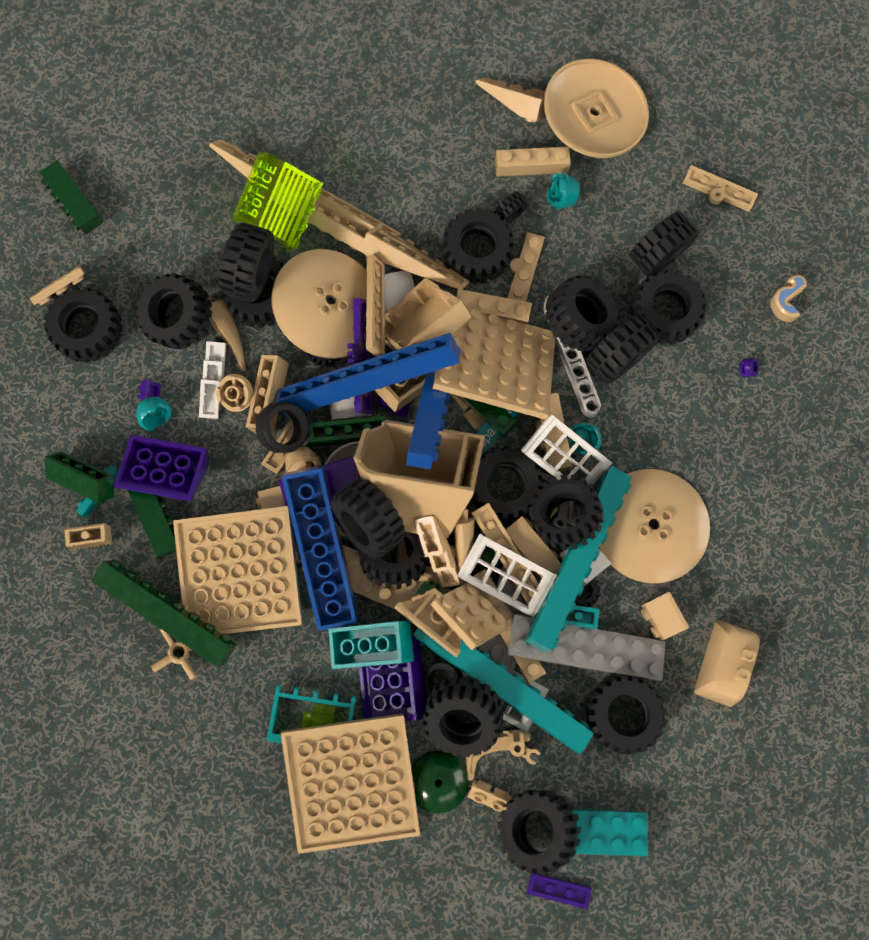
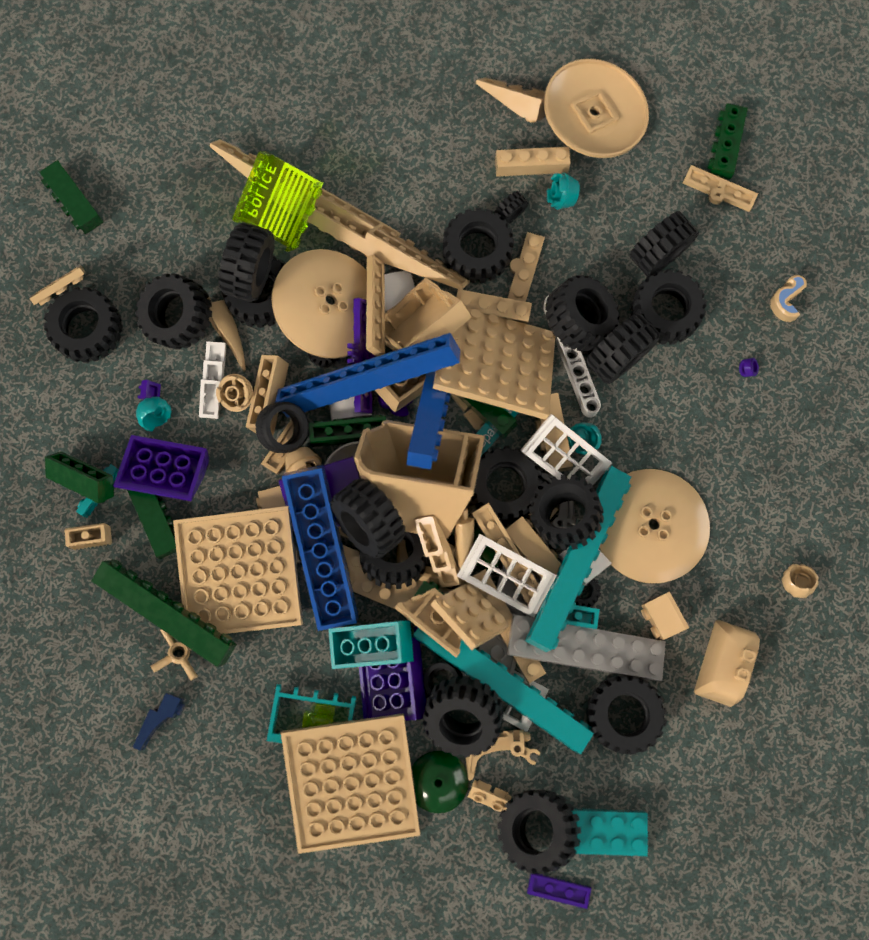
(169, 708): none -> dark blue slope
(728, 141): none -> dark green brick
(800, 580): none -> tan hair

